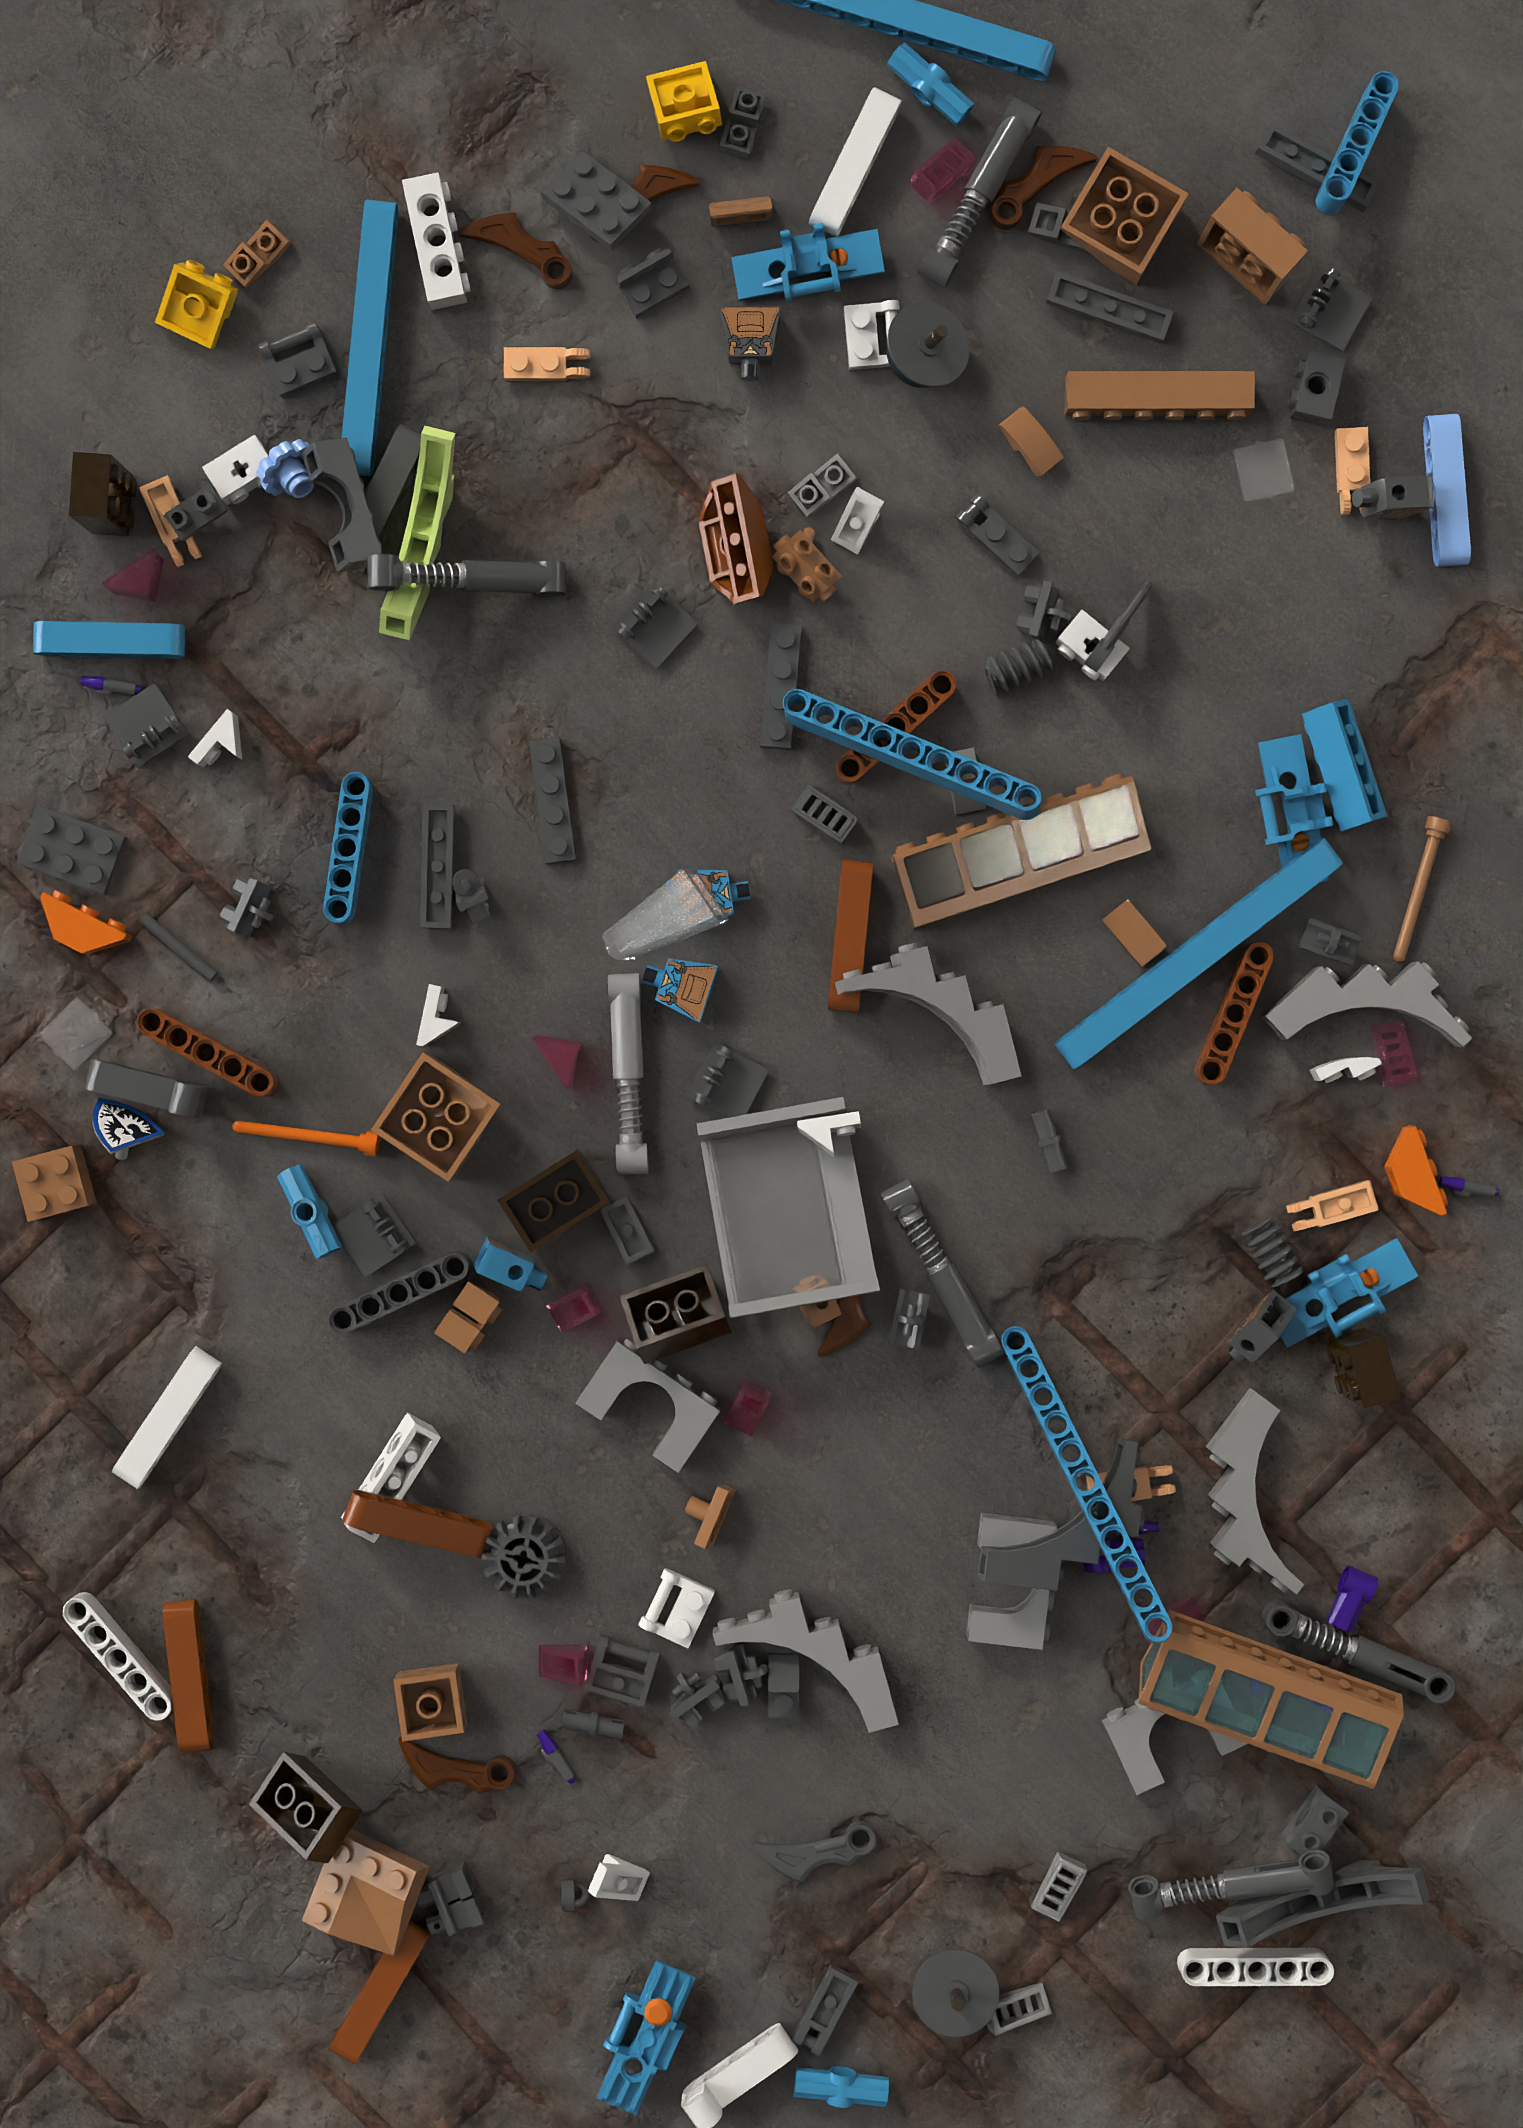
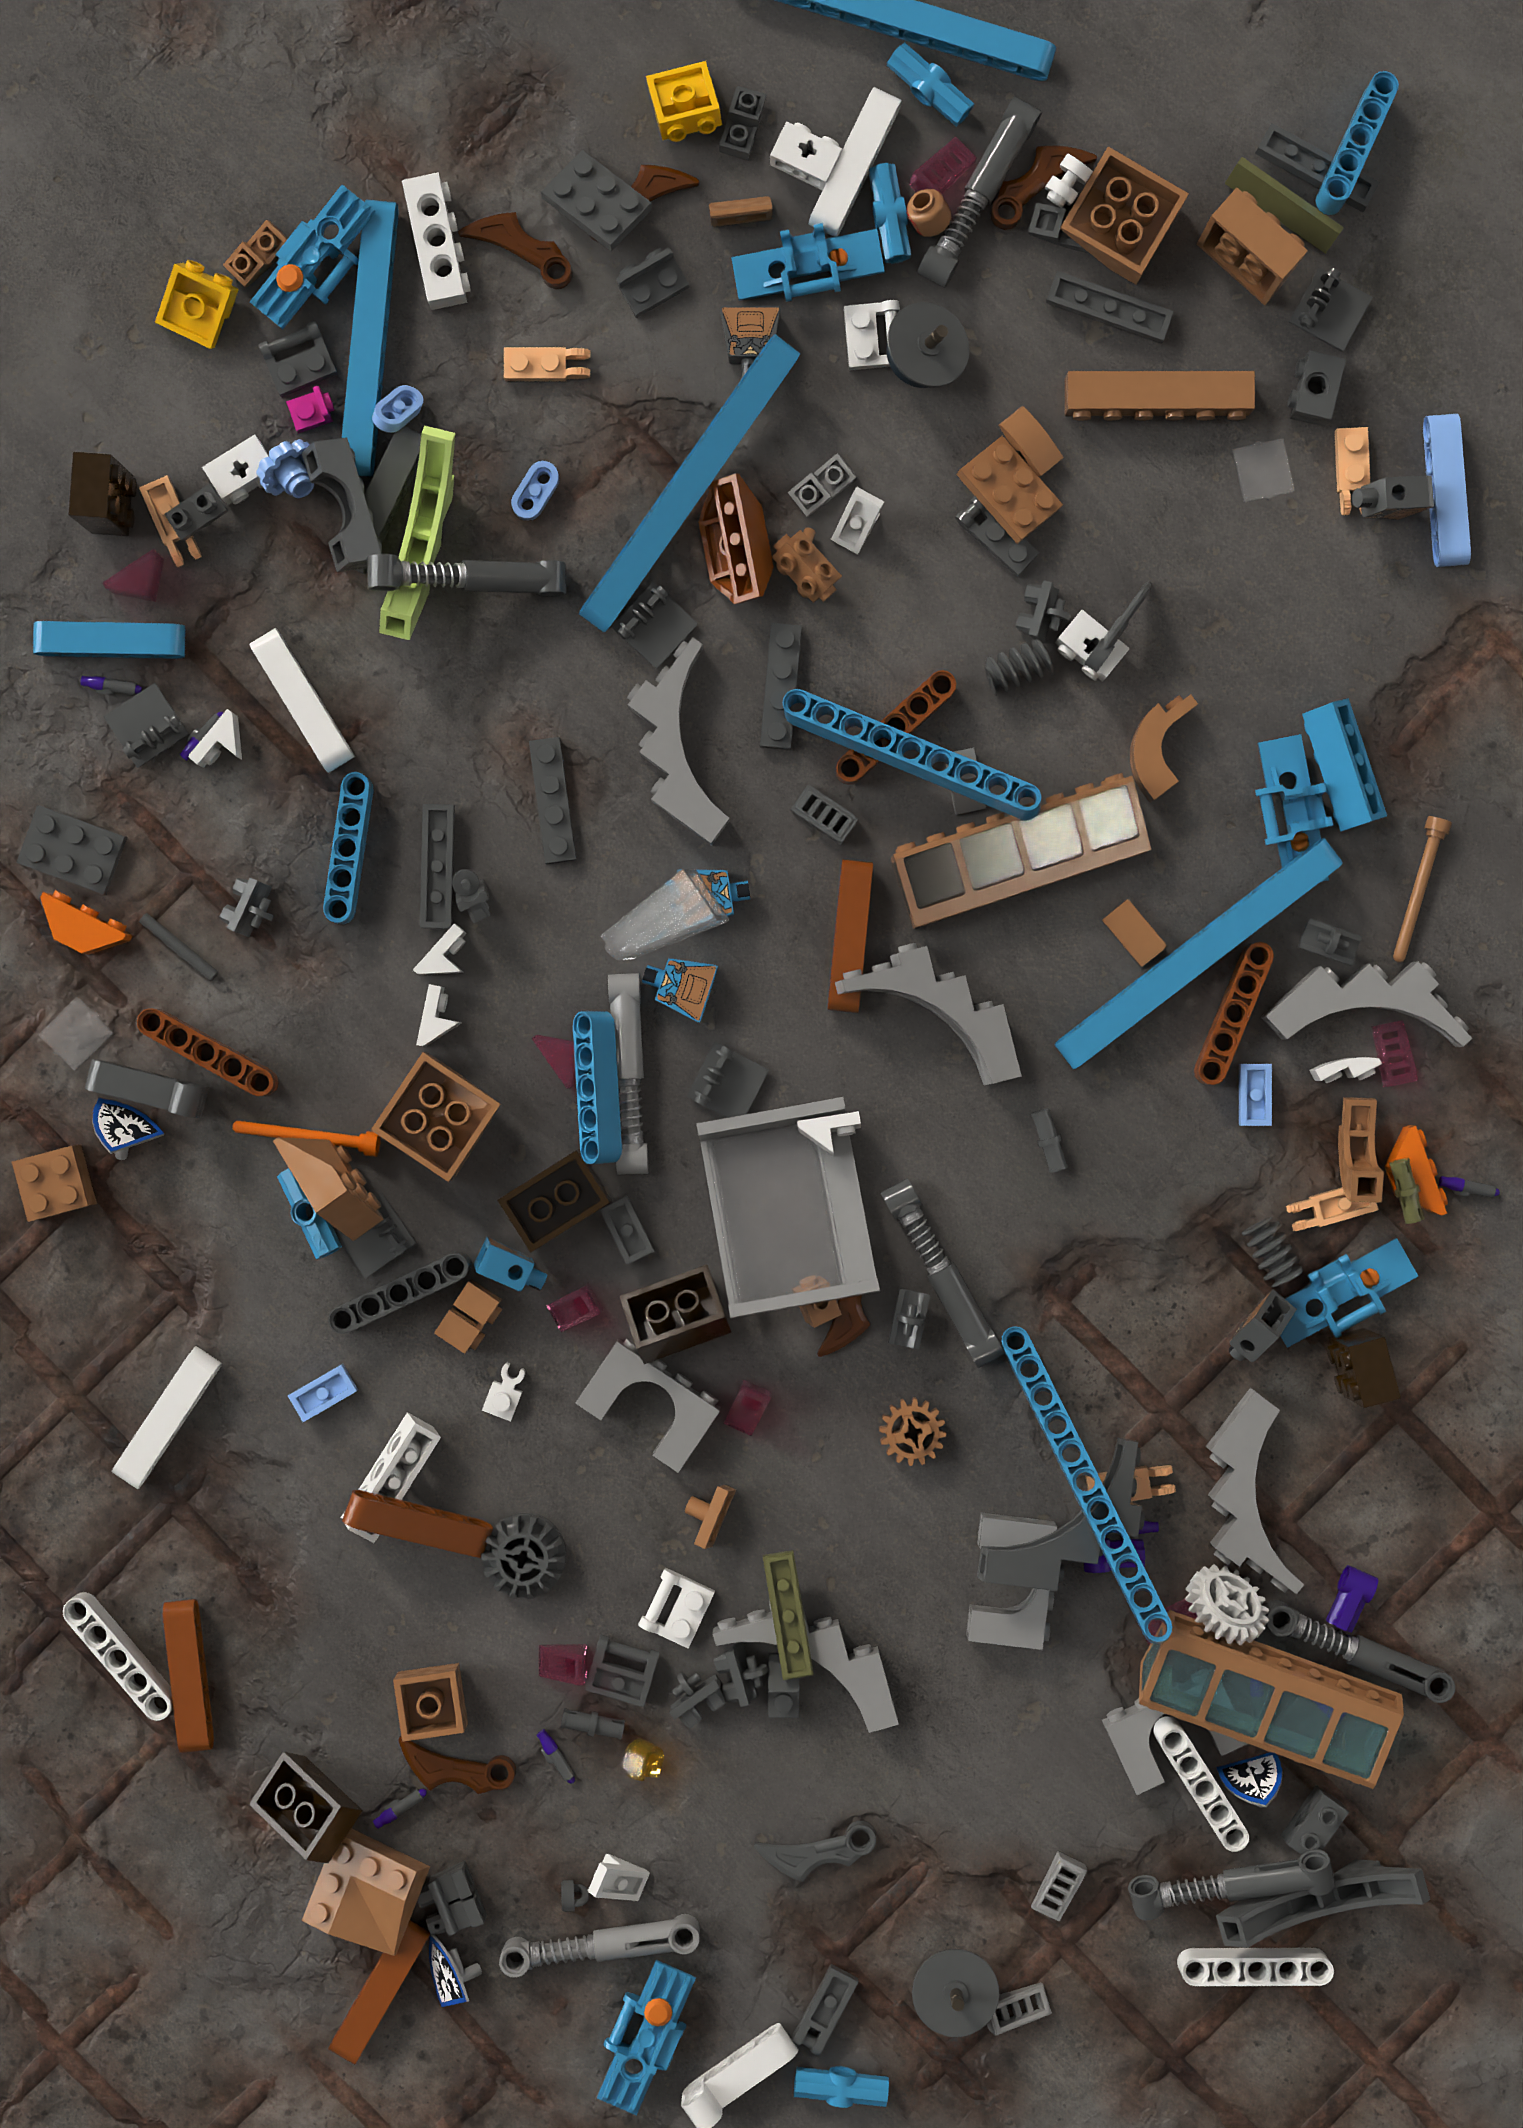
(198, 734): none -> piece
(301, 700): none -> white beam
(305, 250): none -> dark azure piece
(311, 410): none -> dark pink bracket
(323, 1392): none -> light blue plate
(331, 1184): none -> medium nougat slope
(397, 408): none -> light blue plate
(398, 1807): none -> piece
(436, 959): none -> white slope
(449, 1973): none -> shield
(503, 1396): none -> white plate
(535, 491): none -> light blue plate
(597, 1087): none -> dark azure beam
(604, 1945): none -> light grey piece
(642, 1760): none -> clear yellow plate
(661, 708): none -> light grey arch
(689, 483): none -> dark azure beam
(788, 1615): none -> olive tile
(797, 140): none -> white brick
(889, 213): none -> dark azure piece
(927, 1427): none -> medium nougat gear
(928, 212): none -> medium nougat head
(1009, 489): none -> medium nougat plate
(1061, 190): none -> white brick
(1146, 753): none -> medium nougat arch
(1207, 1795): none -> white beam
(1227, 1604): none -> white gear
(1254, 1778): none -> shield
(1255, 1094): none -> light blue plate
(1285, 205): none -> olive tile
(1356, 1147): none -> medium nougat arch
(1407, 1190): none -> olive pin

